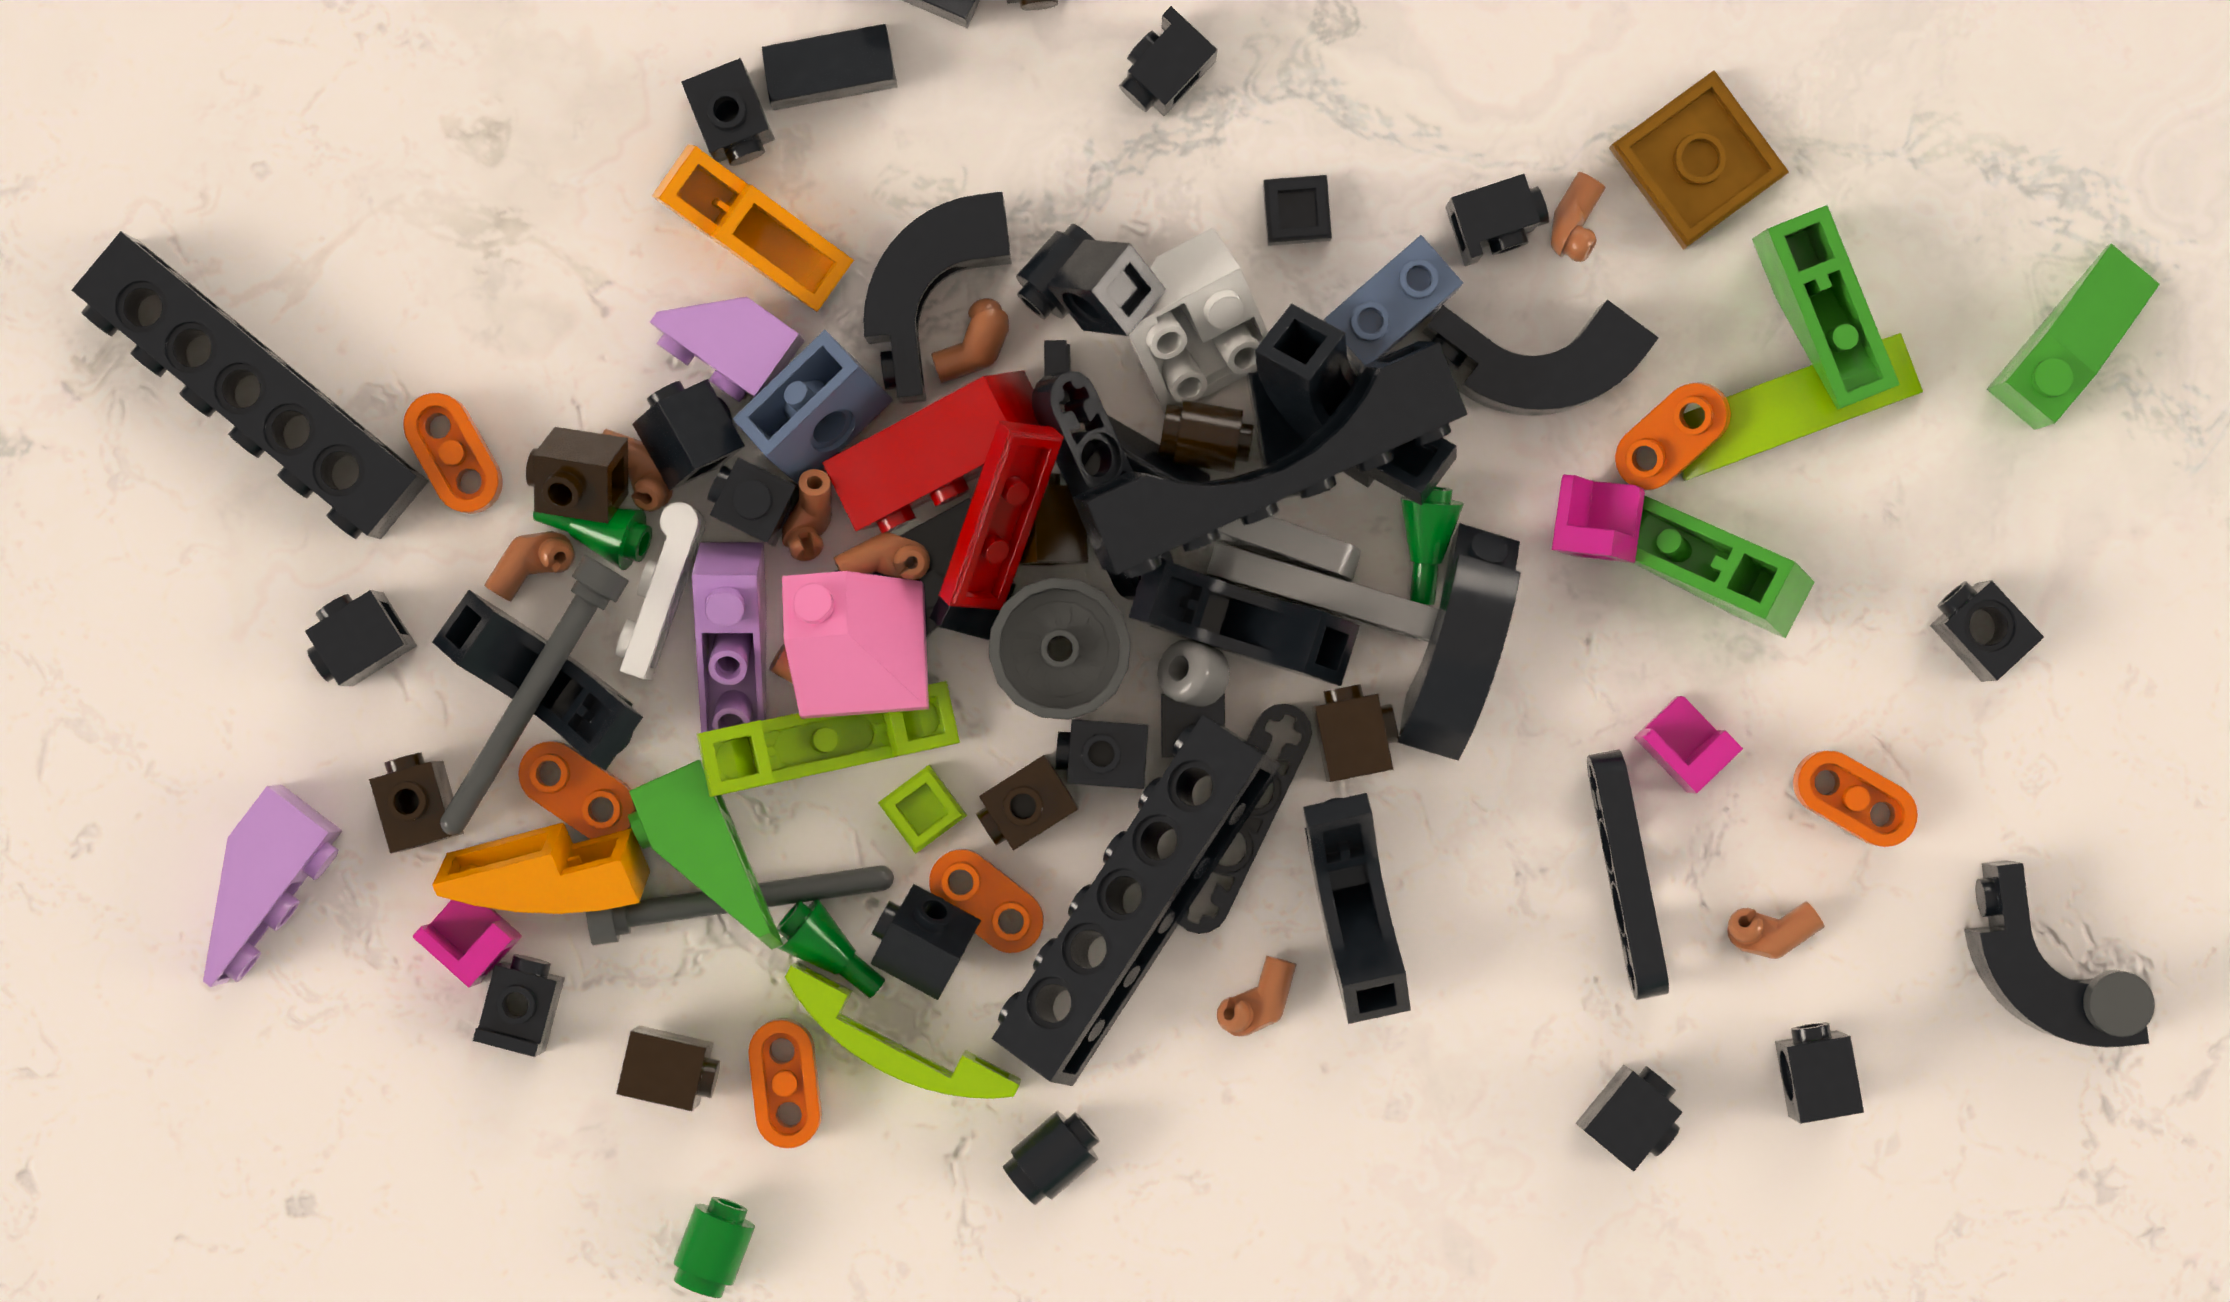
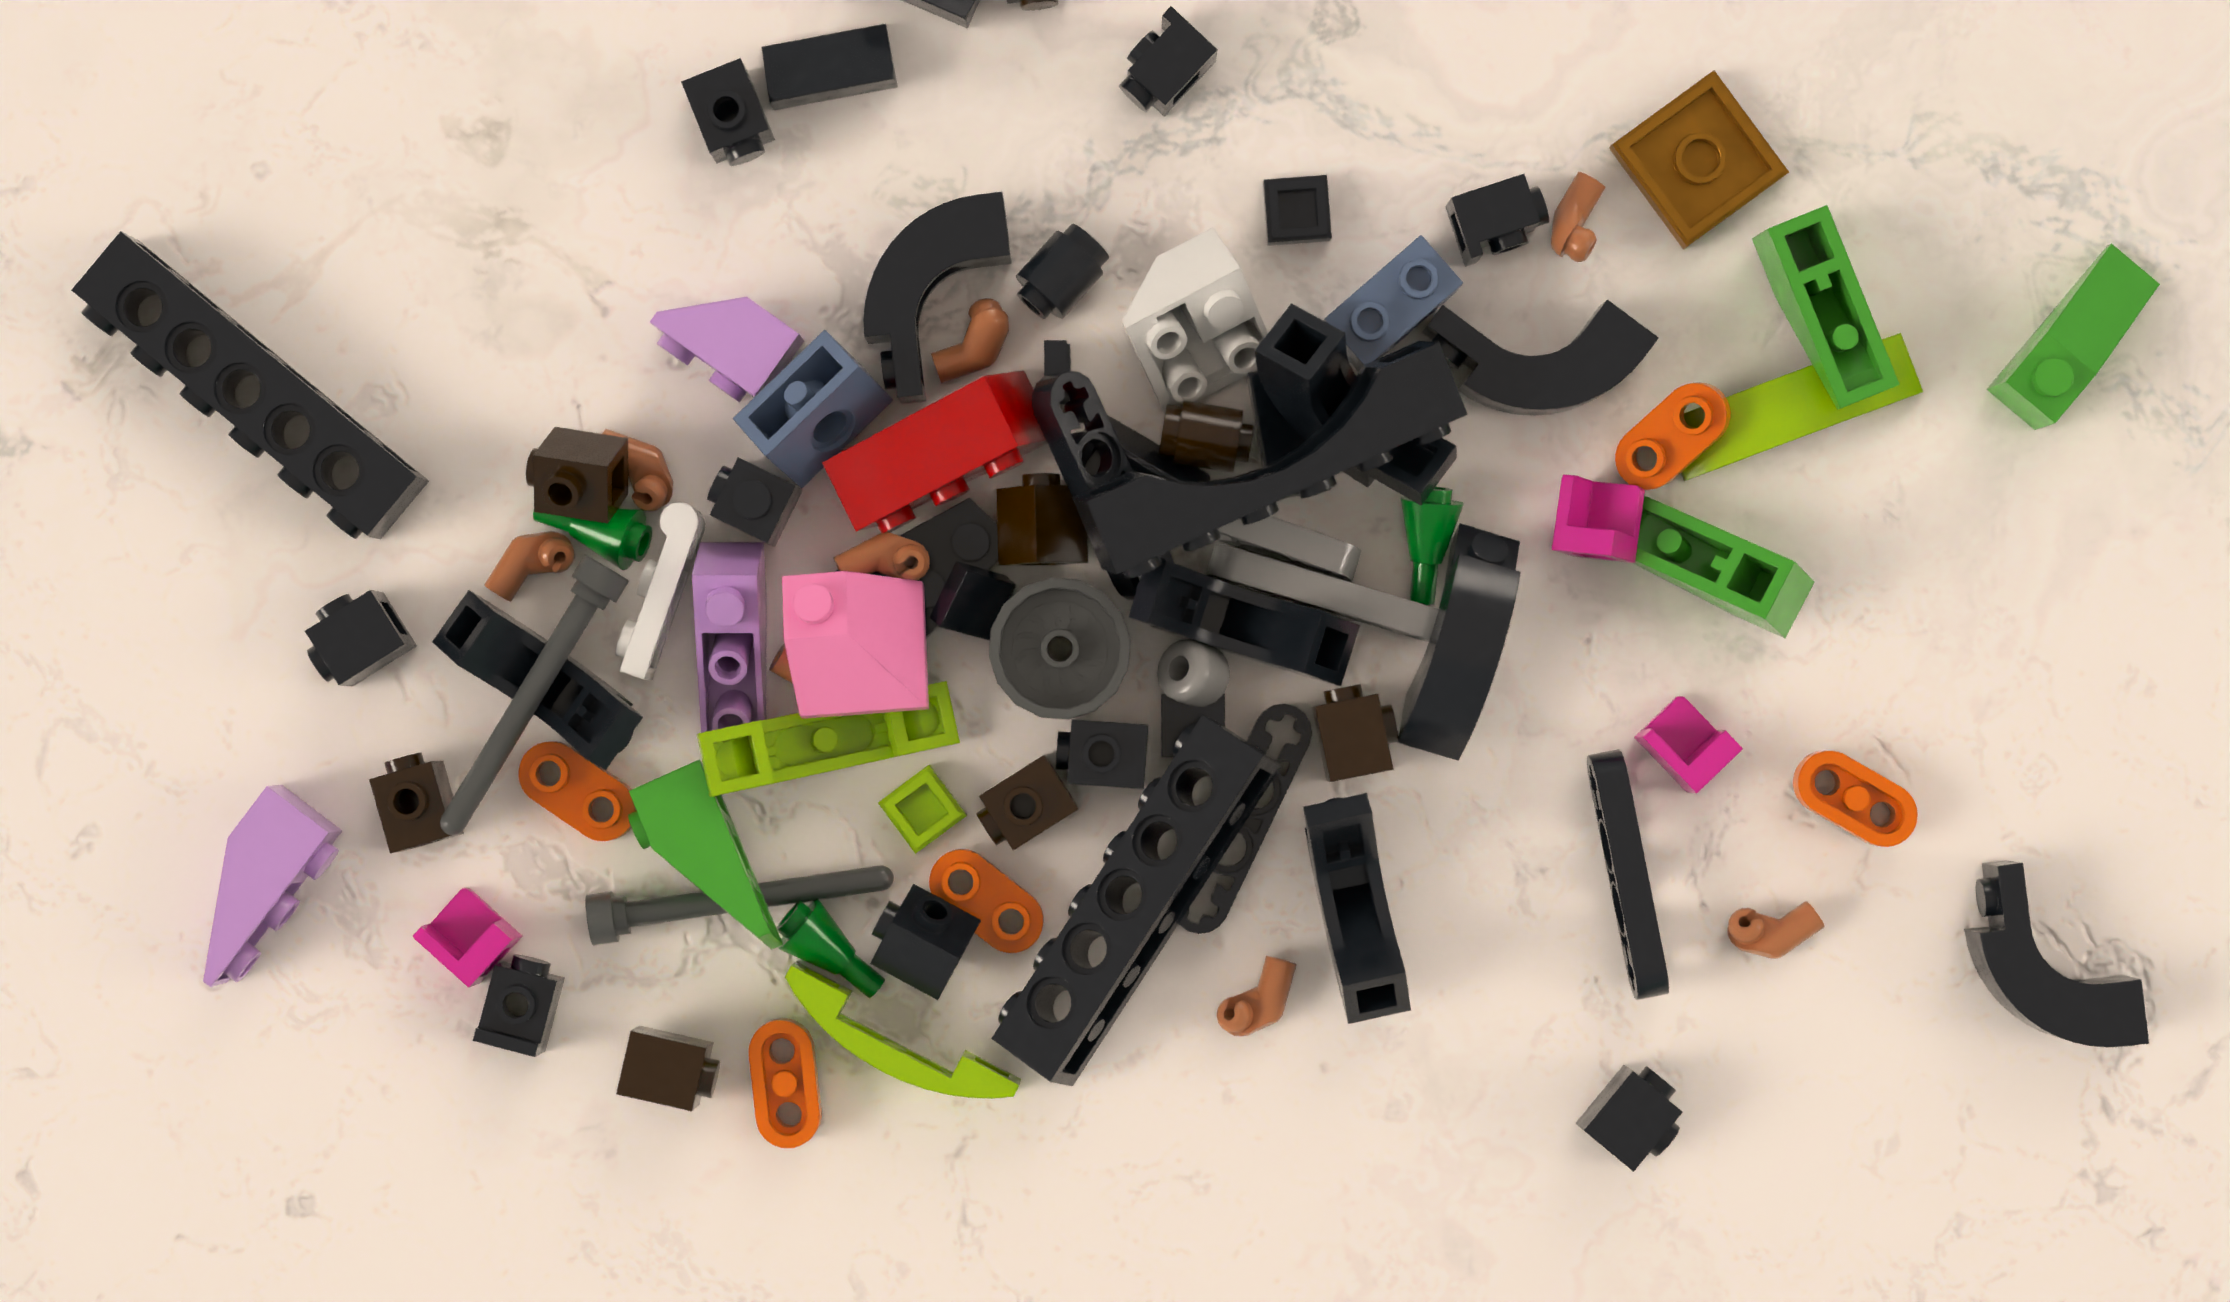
(452, 456): orange plate -> none
(546, 872): light orange slope -> none
(687, 432): black brick -> none
(713, 1247): green brick -> none
(752, 227): light orange slope -> none
(809, 516): nougat arm -> none
(1001, 515): red tile -> none
(1052, 1157): black brick -> none
(1106, 287): black brick -> none
(1819, 1074): black brick -> none
(2012, 636): black brick -> none
(2118, 1003): dark grey tile -> none

